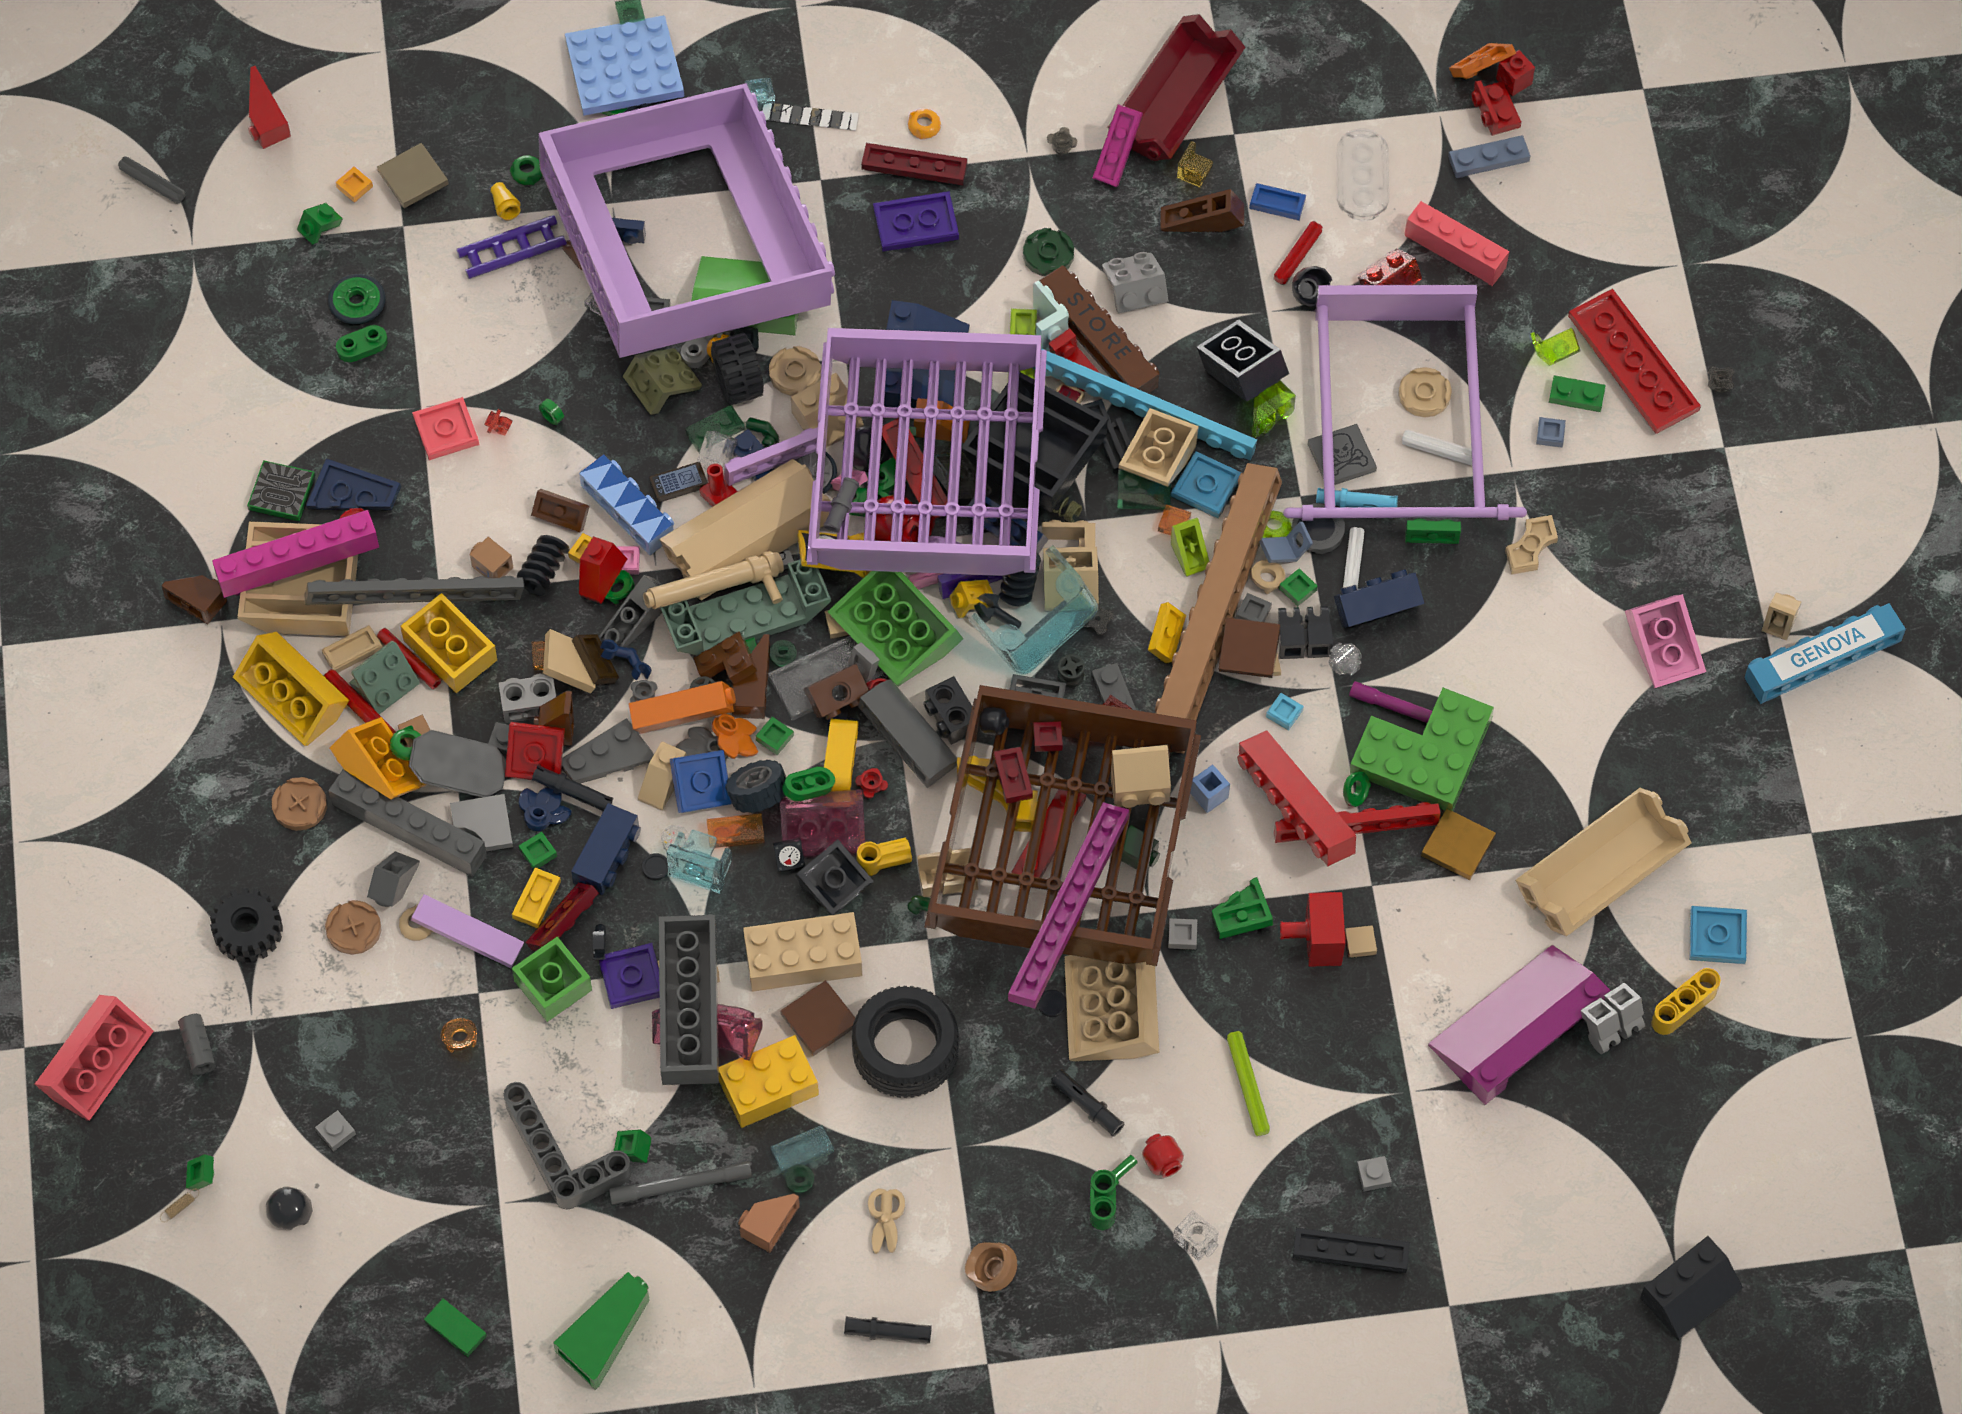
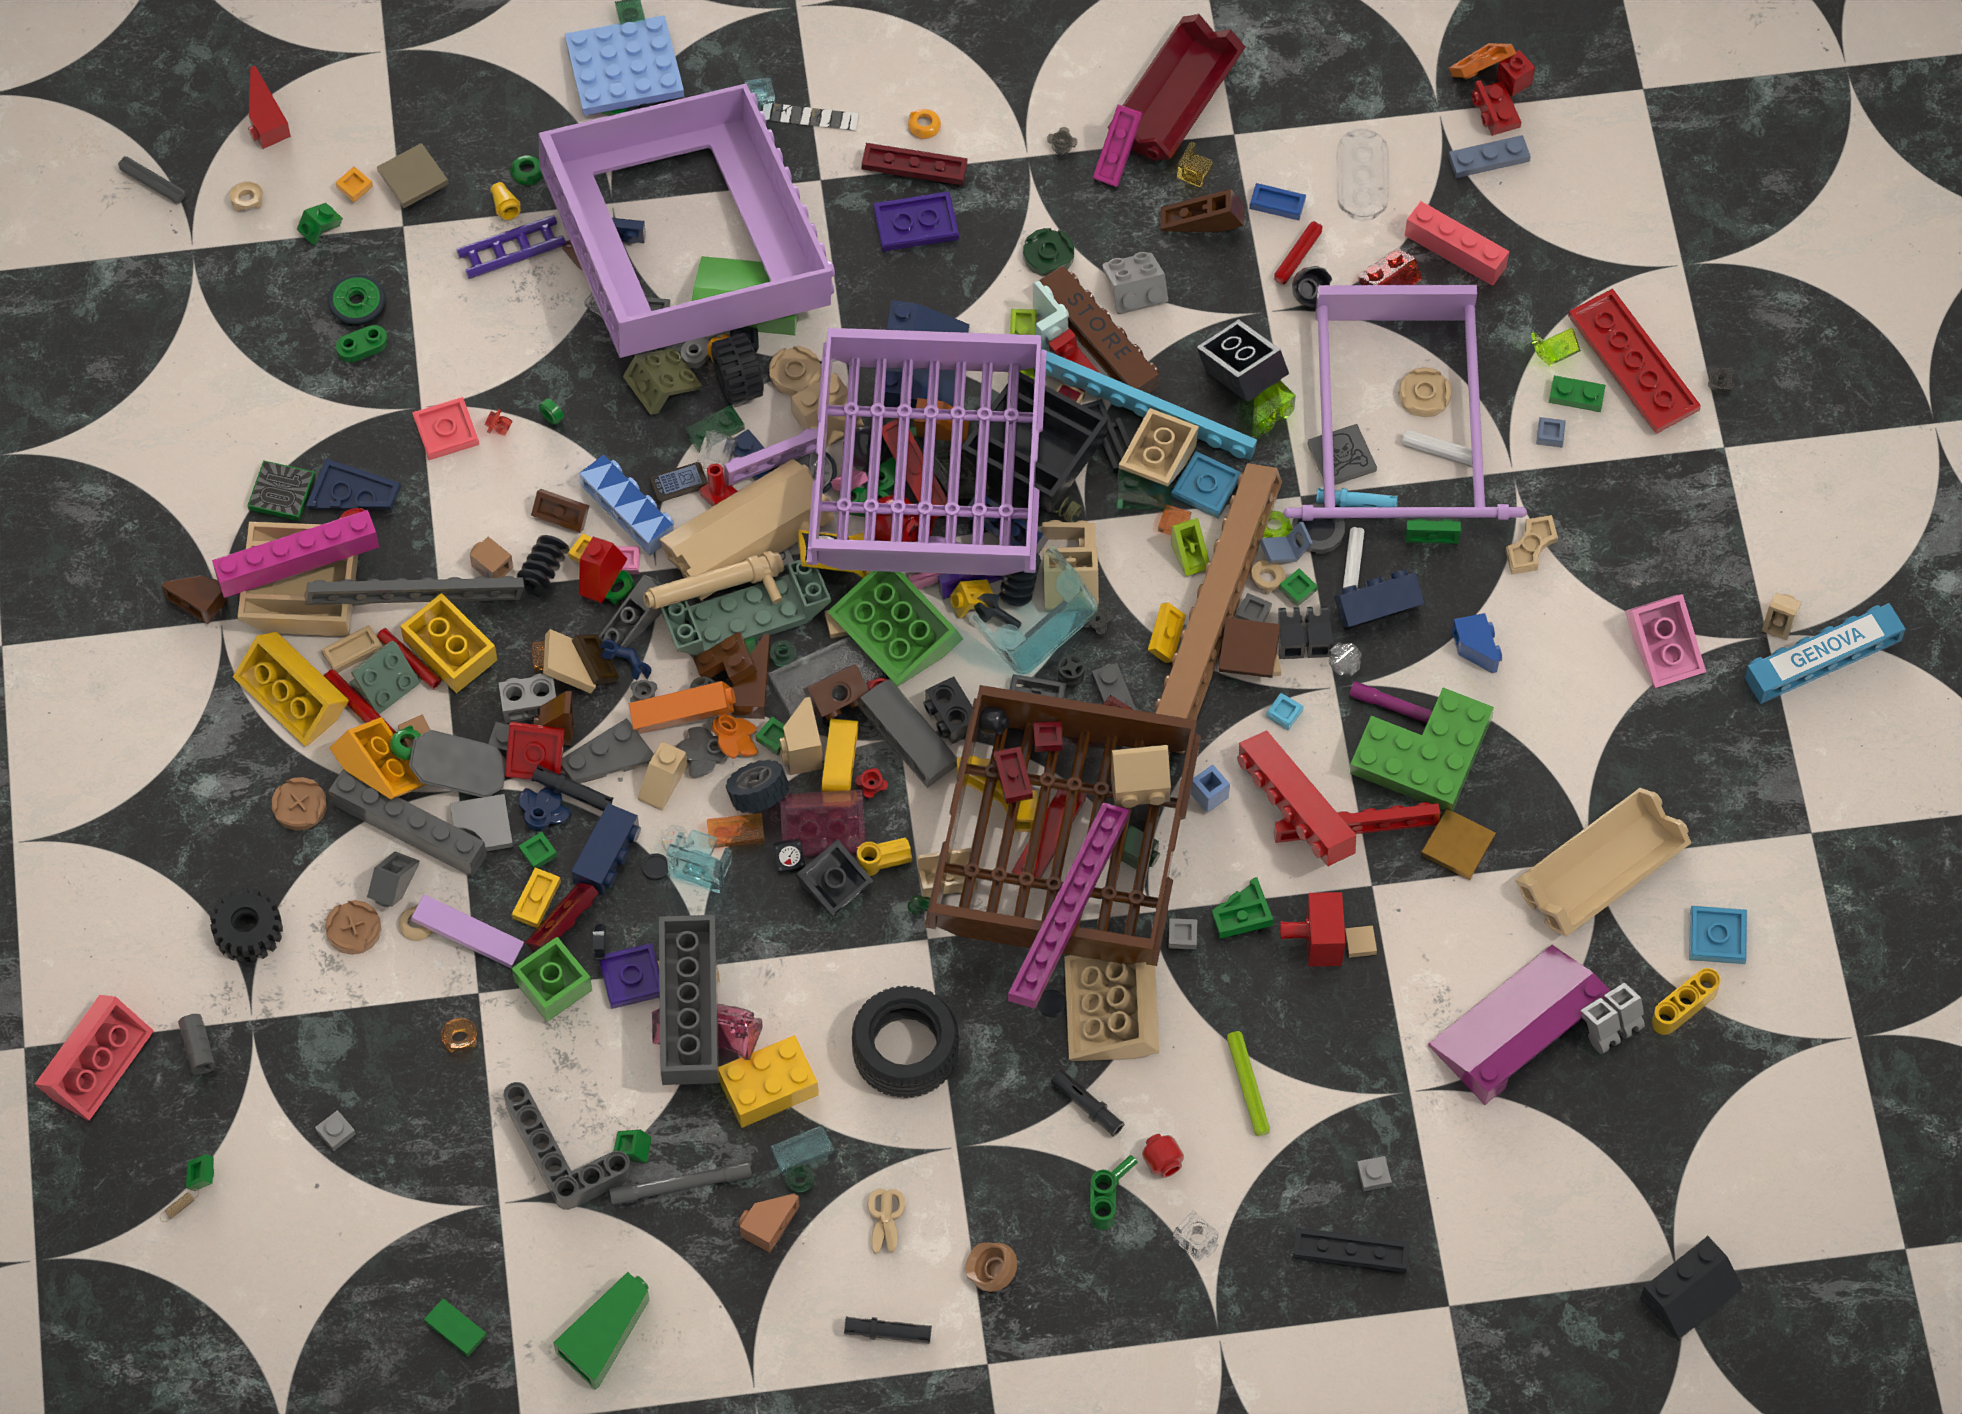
(243, 189): none -> tan piece
(288, 1208): black hair -> none
(700, 781): blue tile -> none
(765, 428): dark green arm -> none
(801, 741): none -> tan slope
(802, 951): tan brick -> none
(804, 786): green plate -> none
(819, 1017): reddish brown tile -> none
(841, 505): dark grey pin -> none
(865, 660): light grey plate -> none
(1361, 791): green piece -> none
(1475, 641): none -> blue slope

